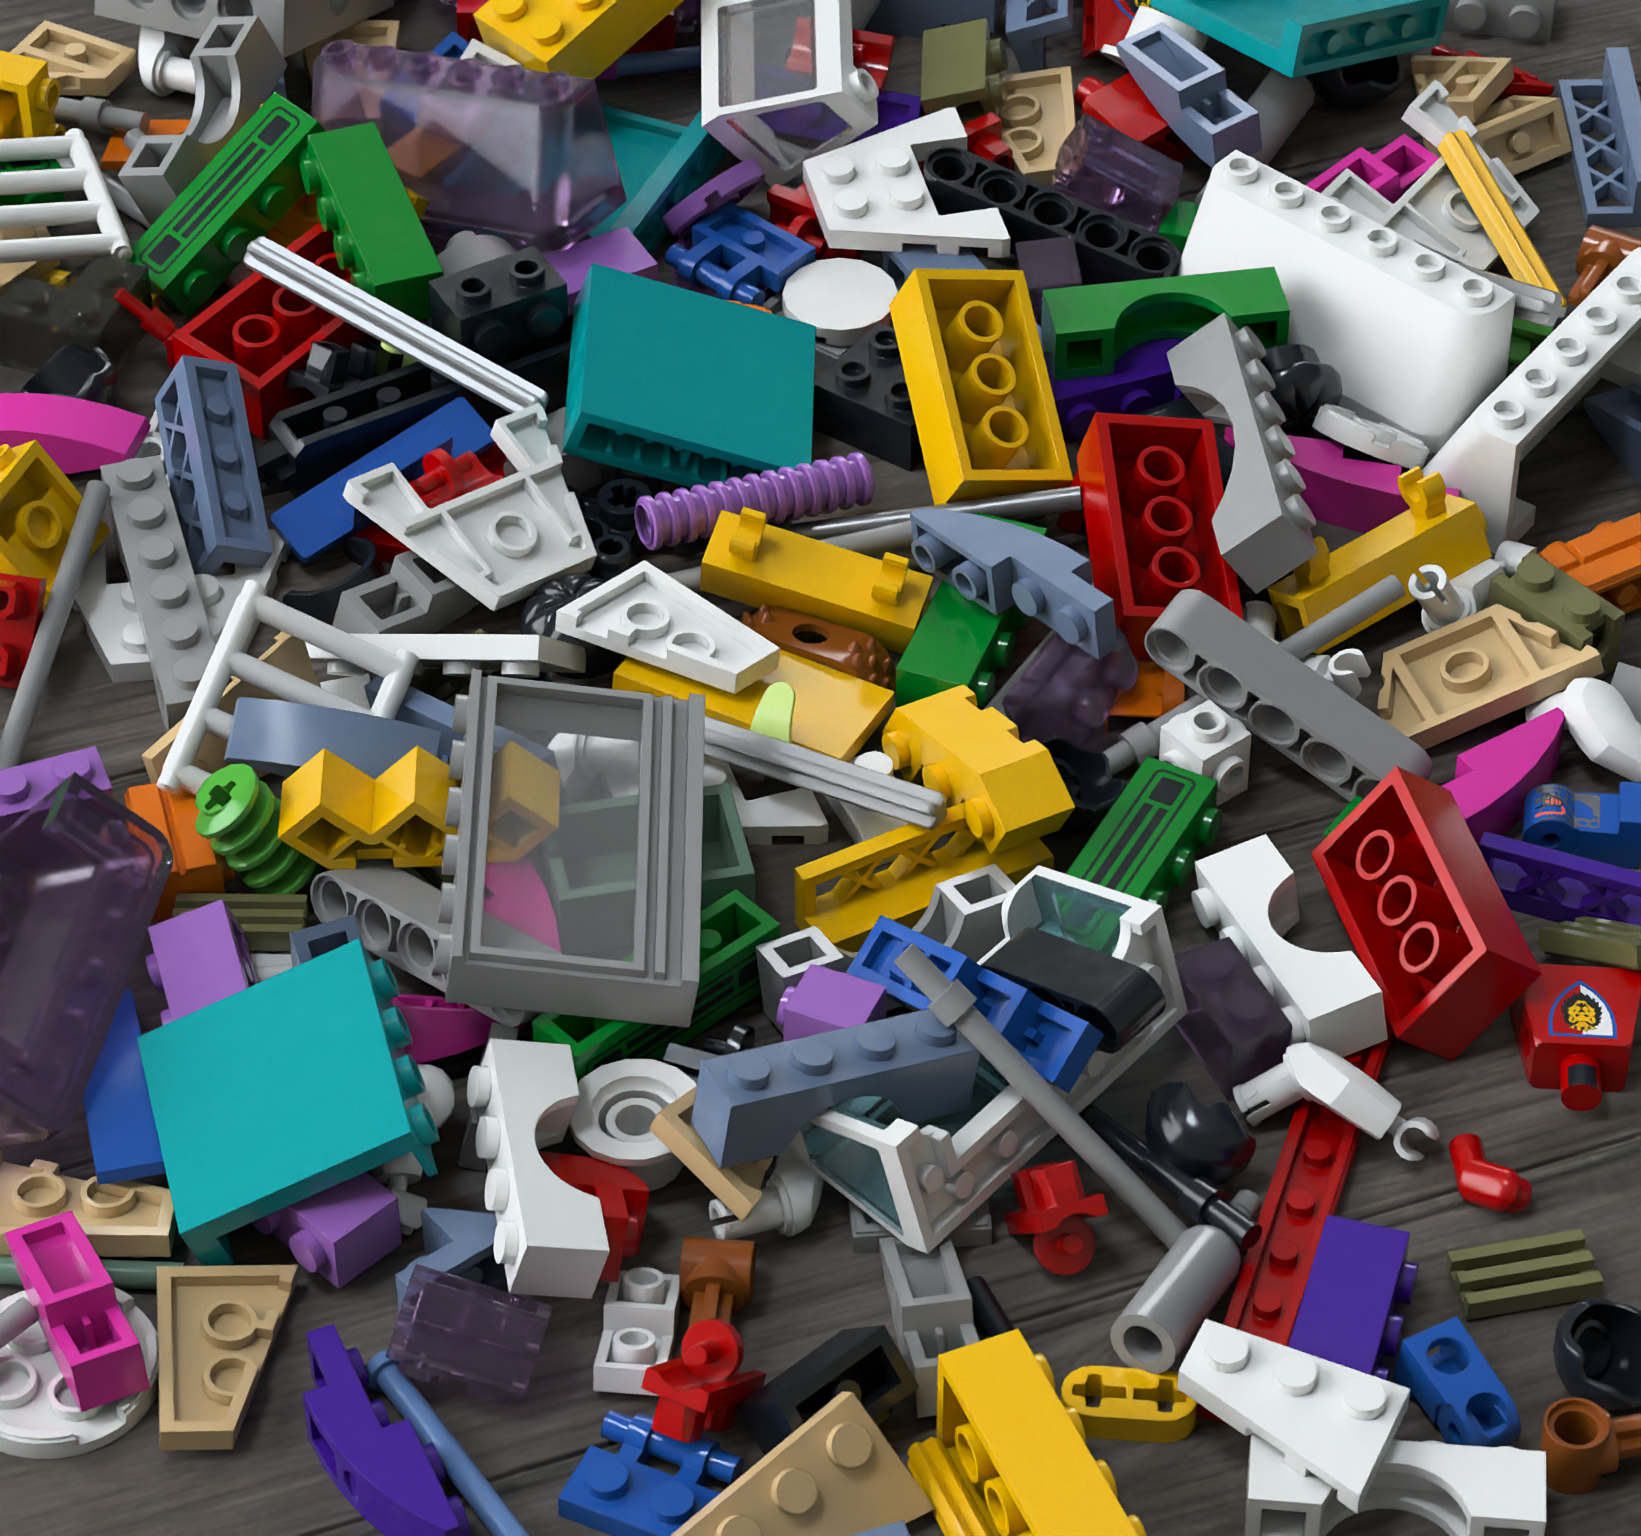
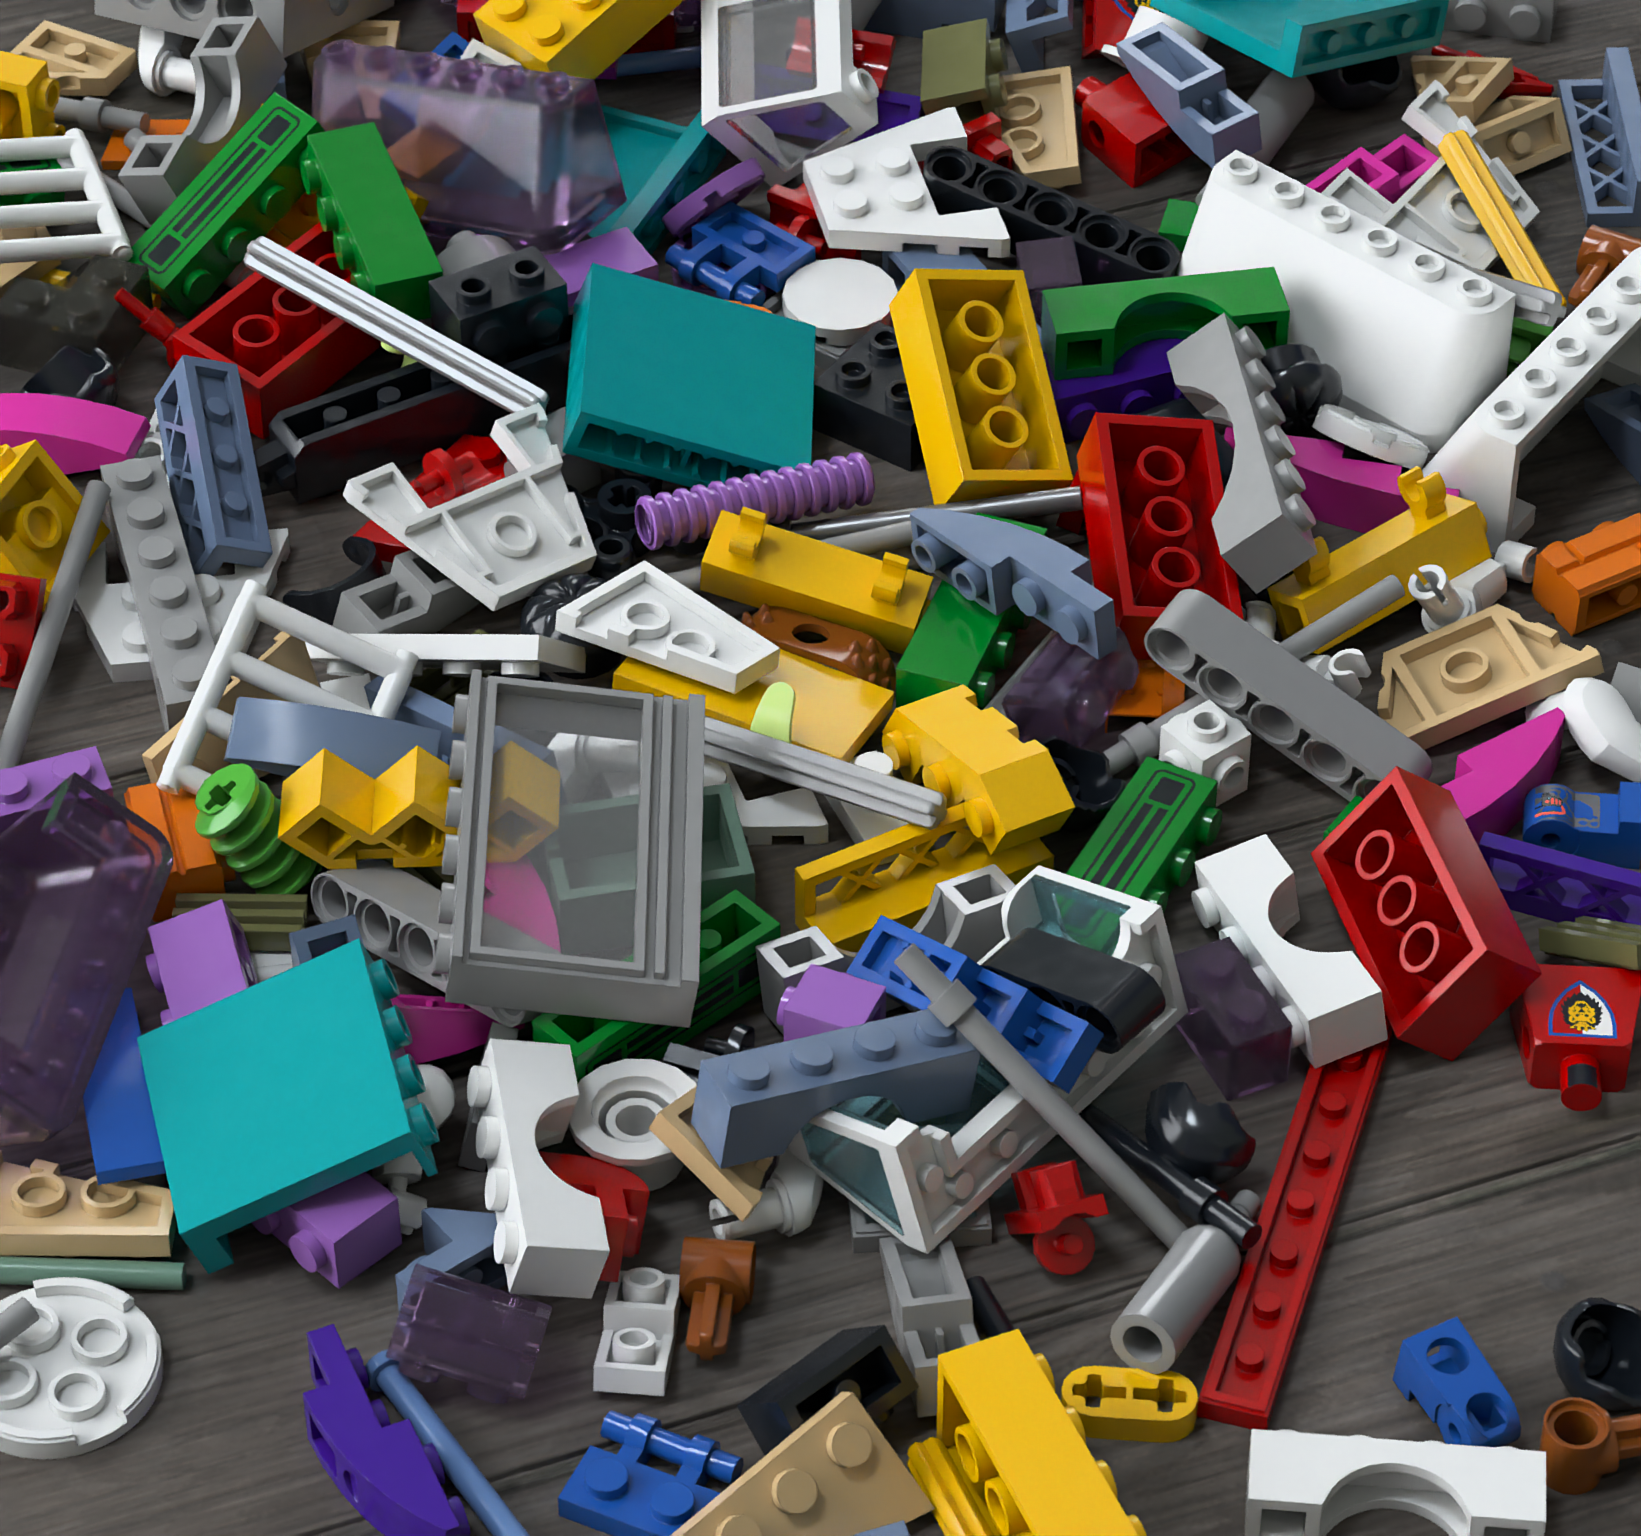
(78, 1311): dark pink slope -> none
(214, 1346): tan wing -> none
(324, 516): blue bracket -> none
(337, 367): black hips -> none
(703, 1383): red hips -> none
(1117, 174): clear purple brick -> none
(1305, 1406): white wing -> none
(1336, 1084): white arm -> none
(1354, 1295): dark purple brick -> none
(1486, 1182): red arm -> none
(1520, 1266): olive tile -> none
(1560, 602): olive brick -> none

